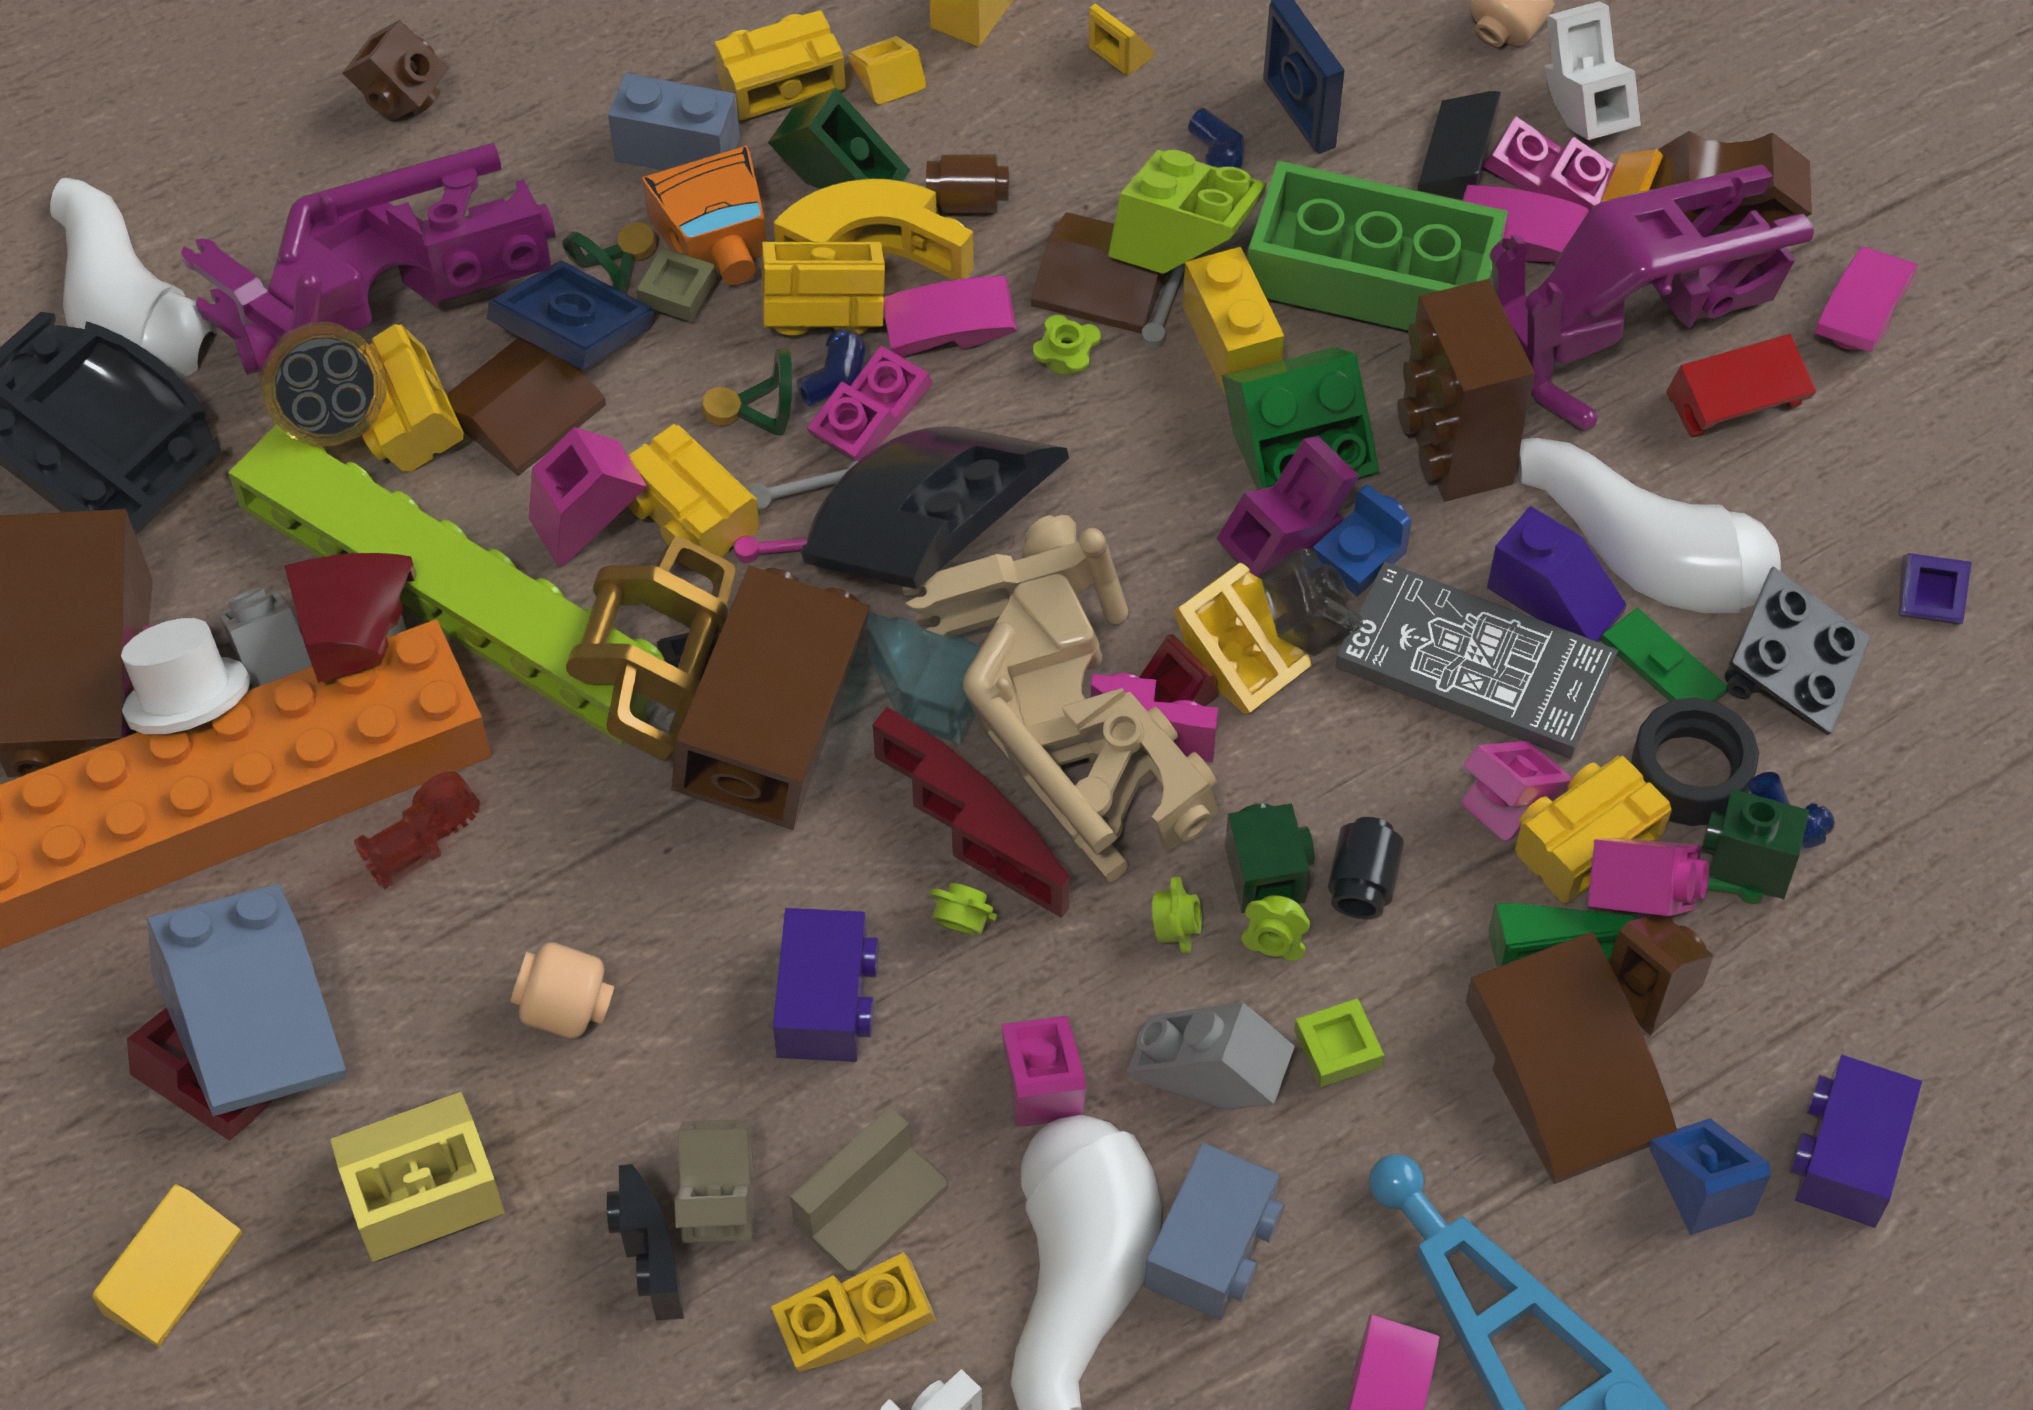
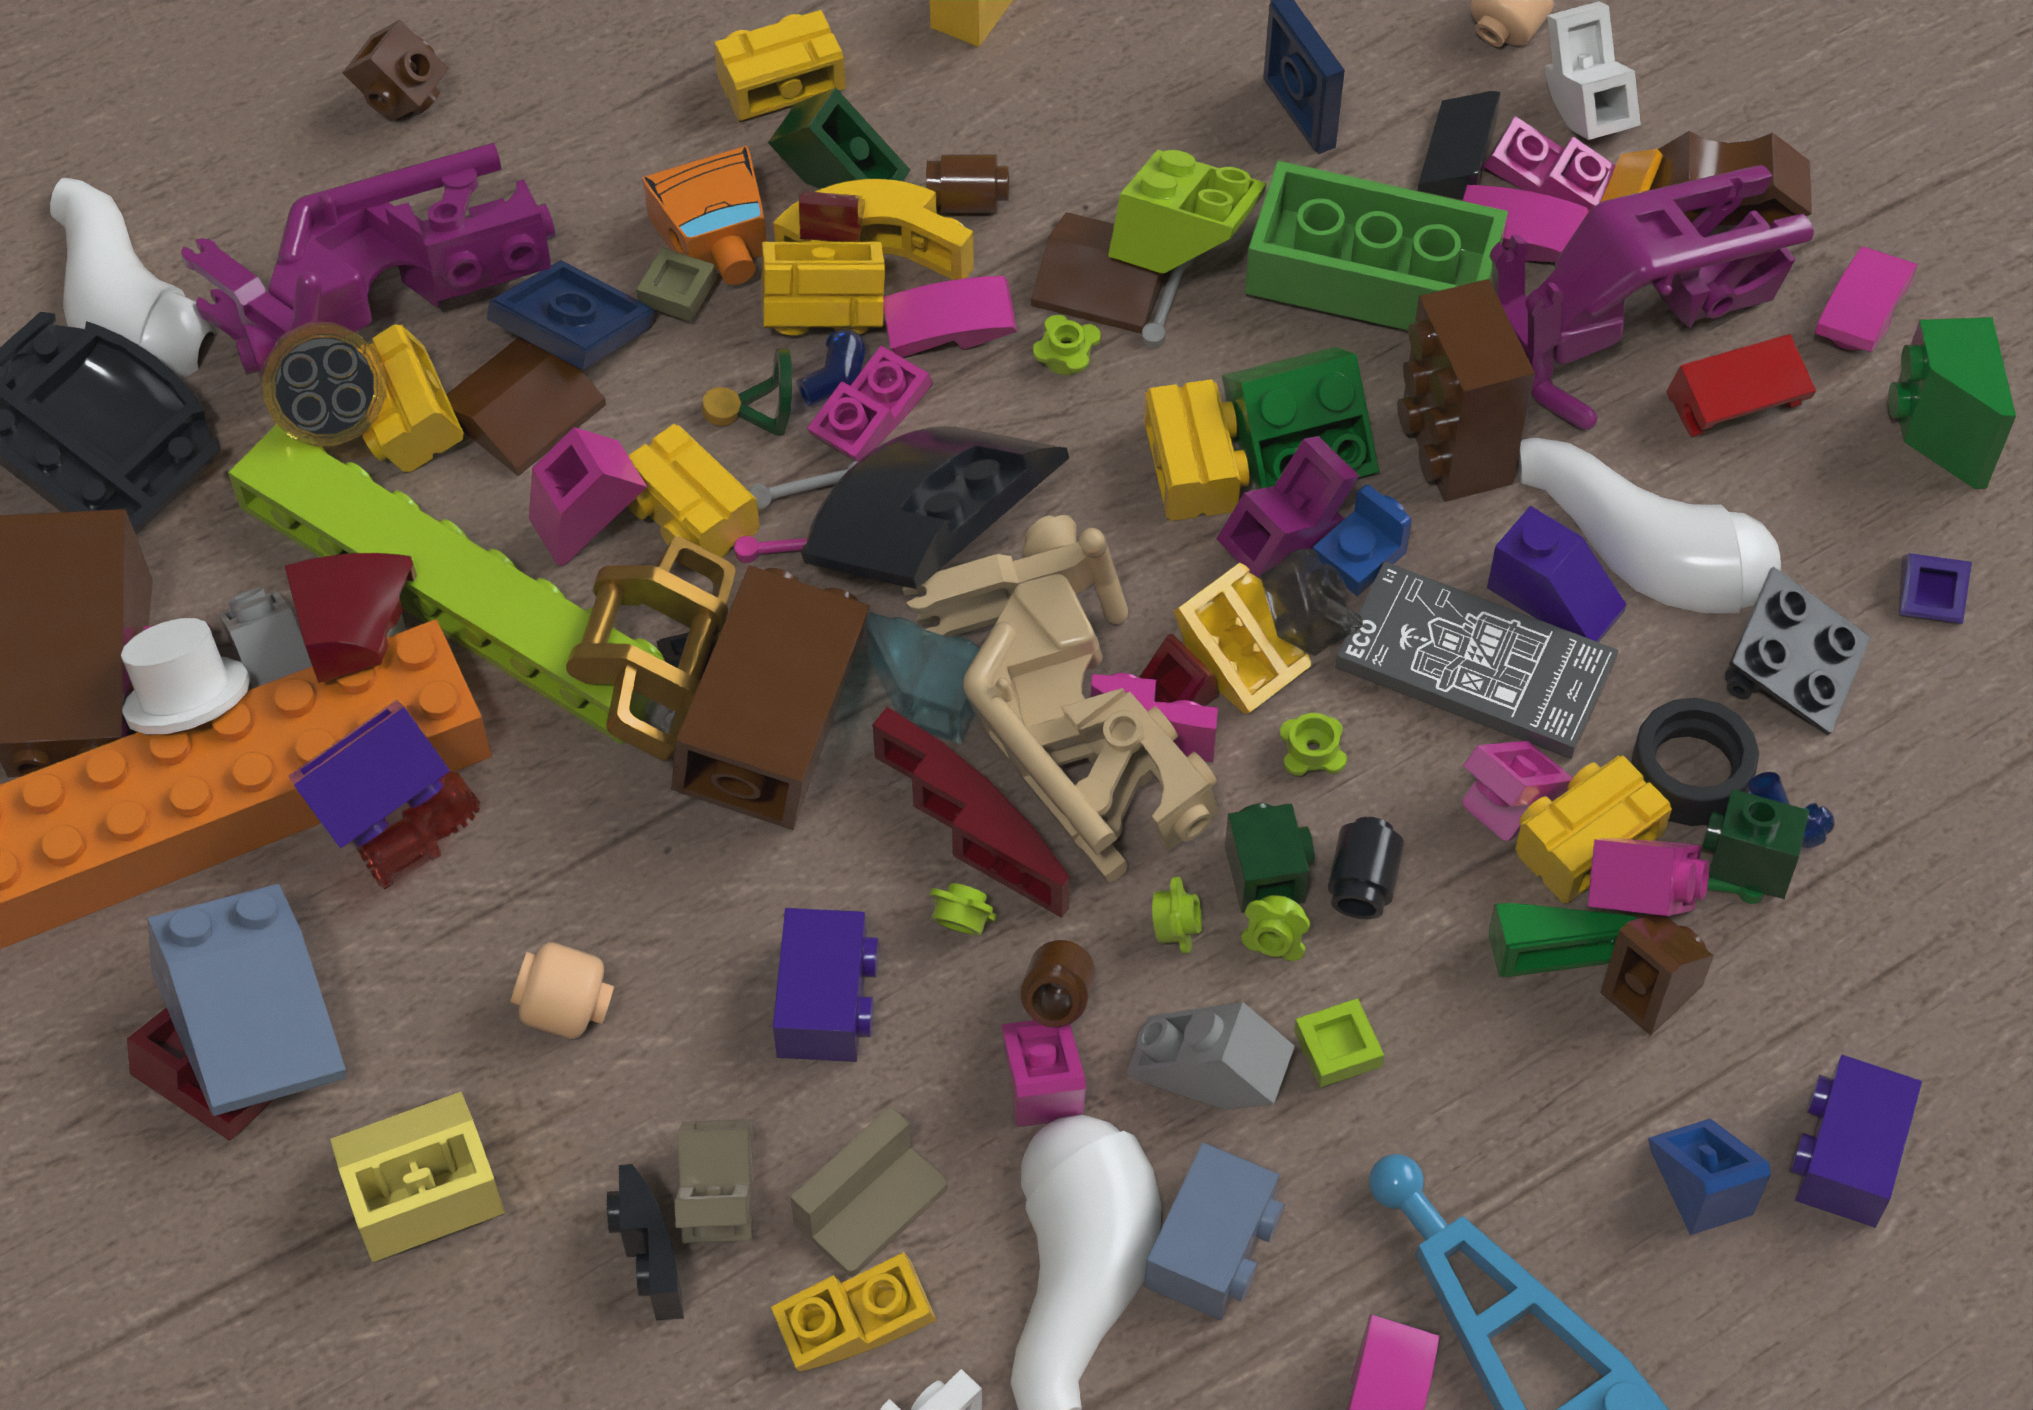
(166, 1265): yellow slope -> none
(370, 776): none -> dark purple piece
(634, 241): dark green piece -> none
(670, 122): sand blue piece -> none
(830, 216): none -> dark red slope
(889, 69): yellow slope -> none
(1058, 983): none -> reddish brown brick
(1116, 42): yellow slope -> none
(1193, 449): none -> yellow brick
(1224, 142): clear blue arm -> none
(1230, 313): yellow piece -> none
(1318, 730): none -> lime plate
(1571, 1057): reddish brown slope -> none
(1662, 659): green piece -> none
(1955, 397): none -> green slope

